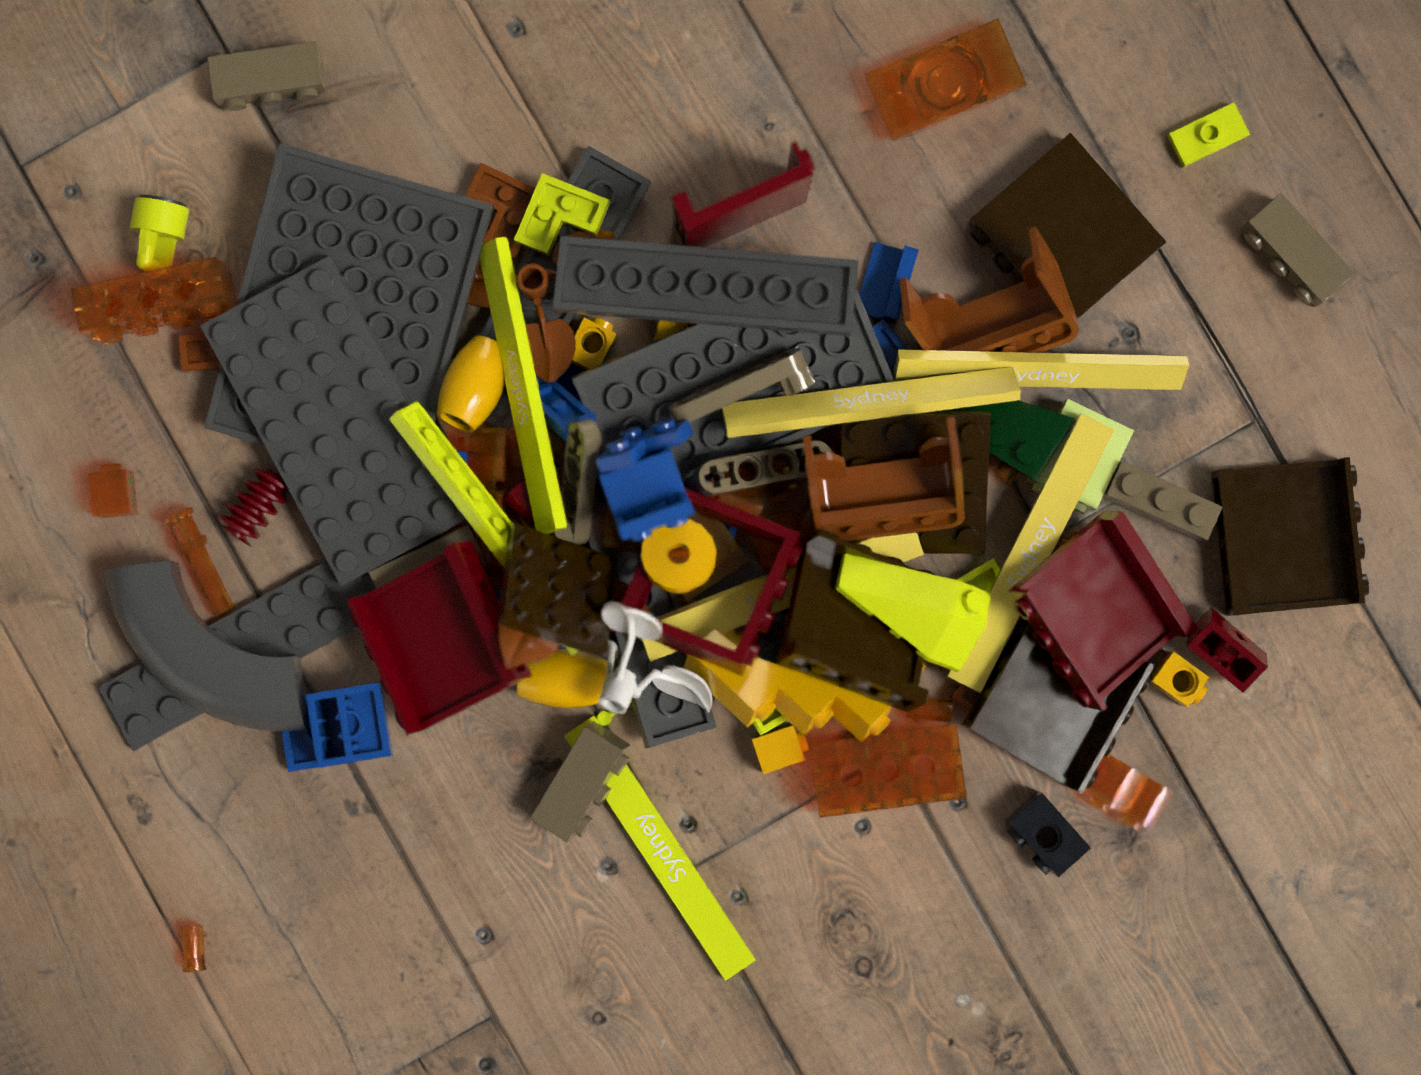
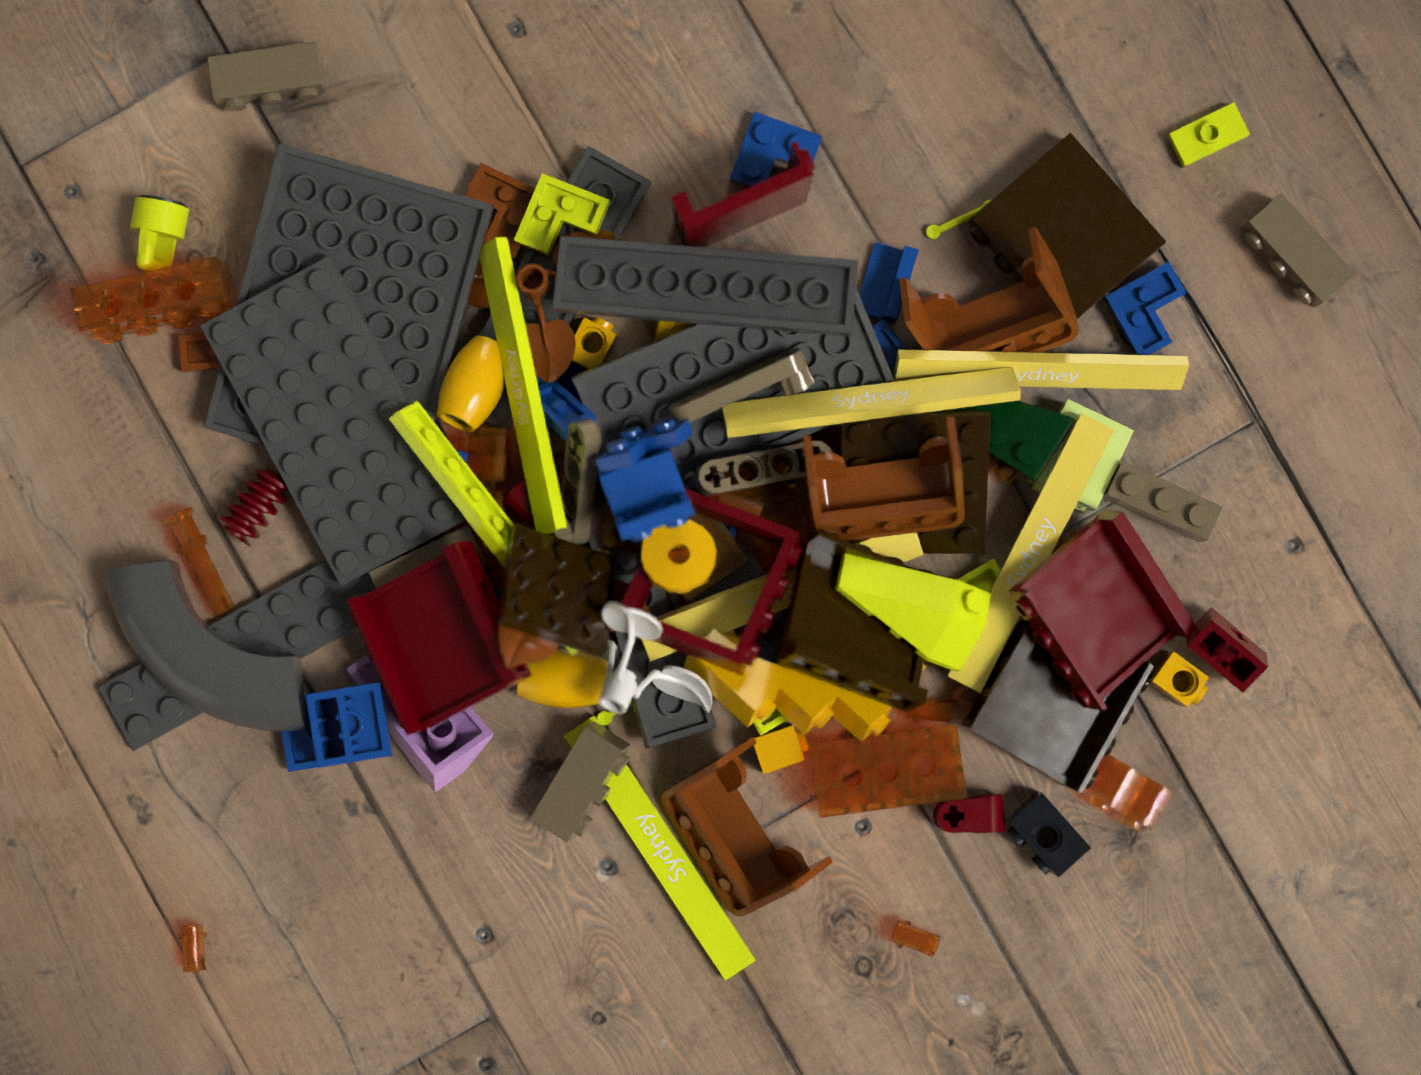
(113, 492): clear orange brick -> none
(440, 751): none -> lavender wedge
(730, 840): none -> dark orange windscreen
(766, 142): none -> blue plate
(915, 938): none -> clear orange pin
(933, 231): none -> neon yellow hinge
(945, 80): clear orange slope -> none
(976, 813): none -> dark red piece
(1136, 307): none -> blue plate
(1289, 537): dark brown panel -> none

